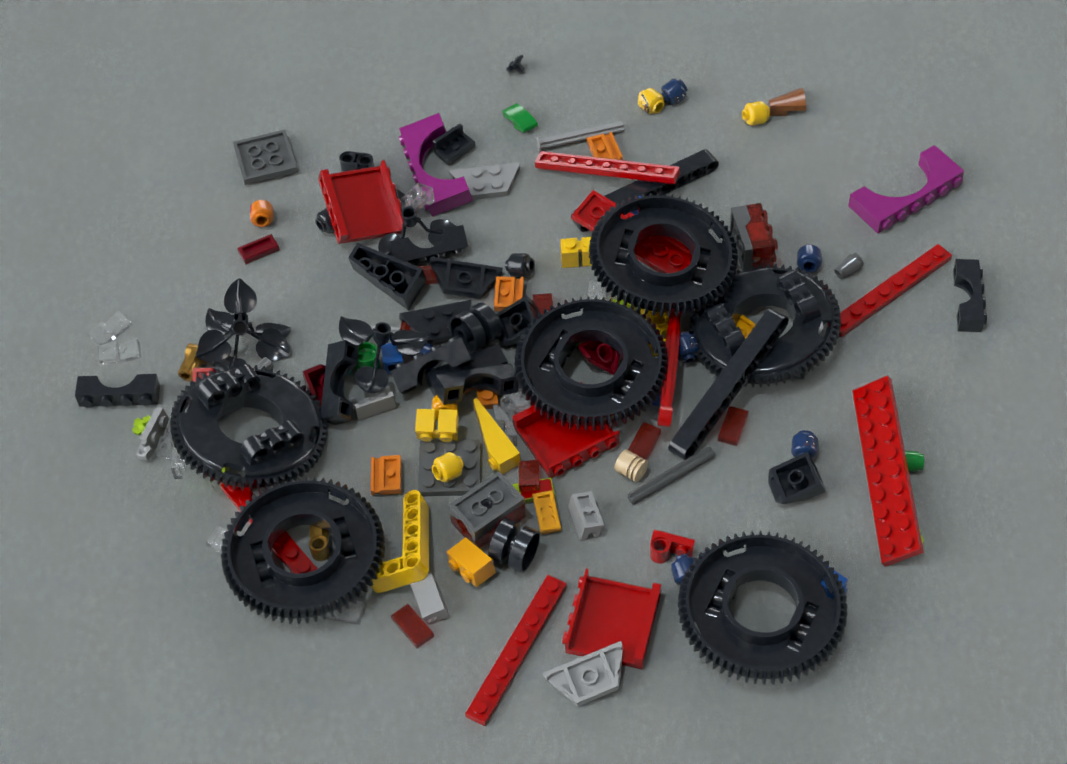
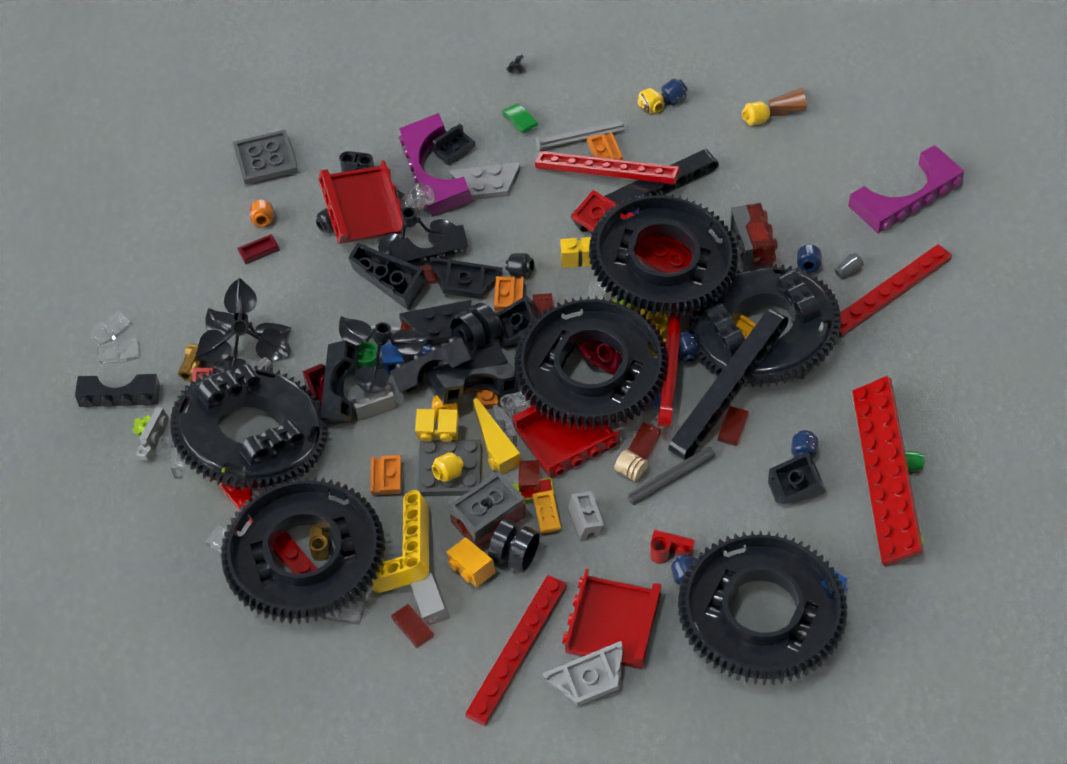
(970, 314): black arch -> none

